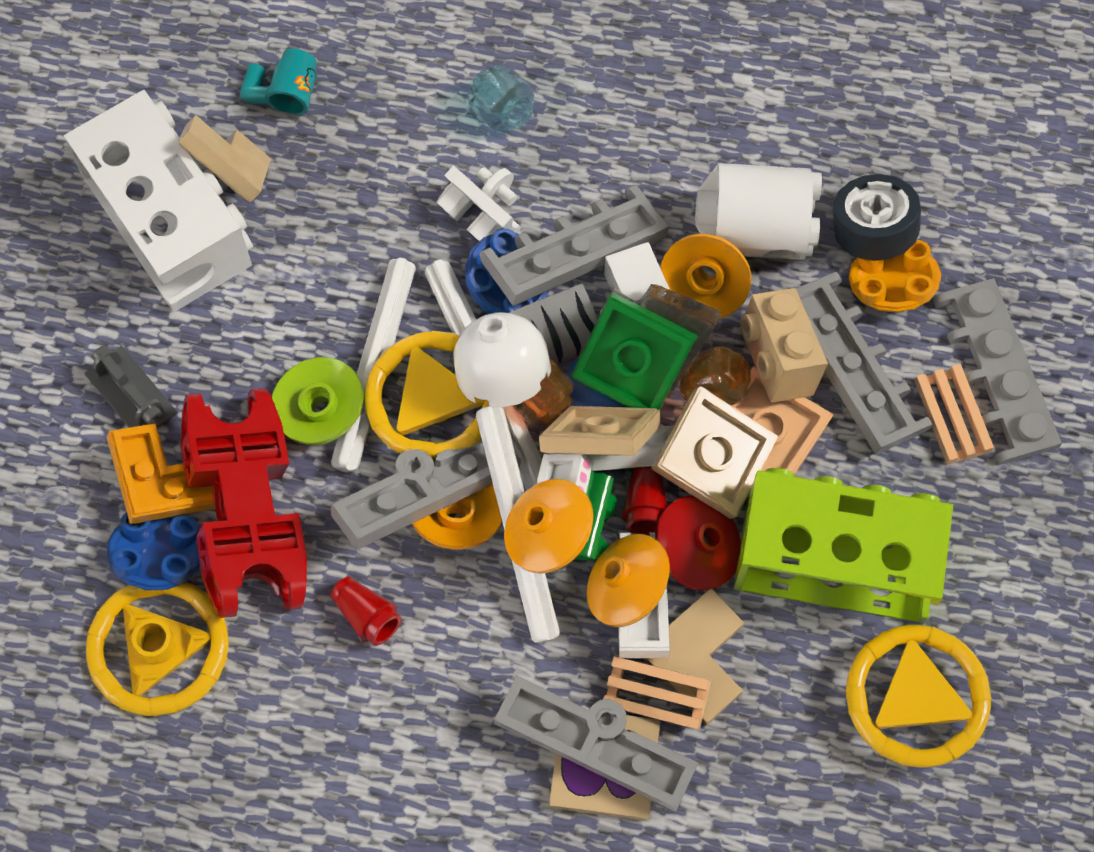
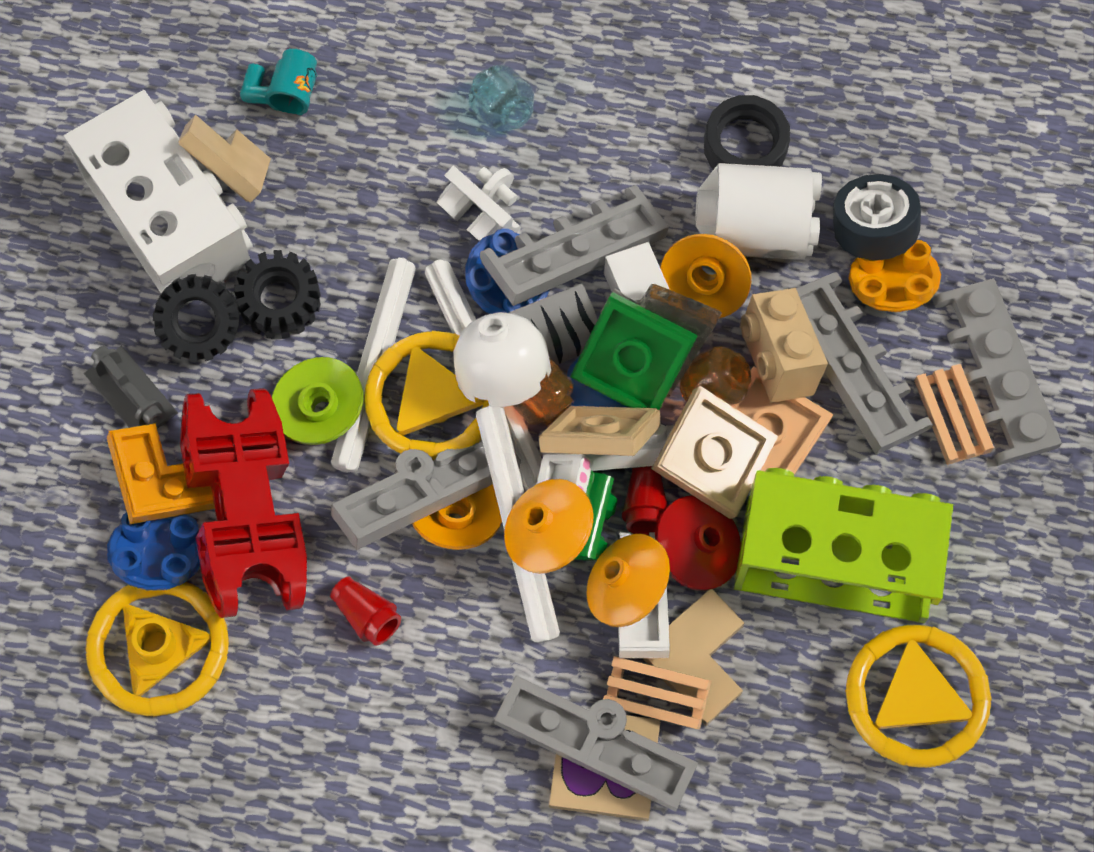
(187, 345): none -> black tyre
(273, 270): none -> black tyre
(749, 108): none -> black tyre

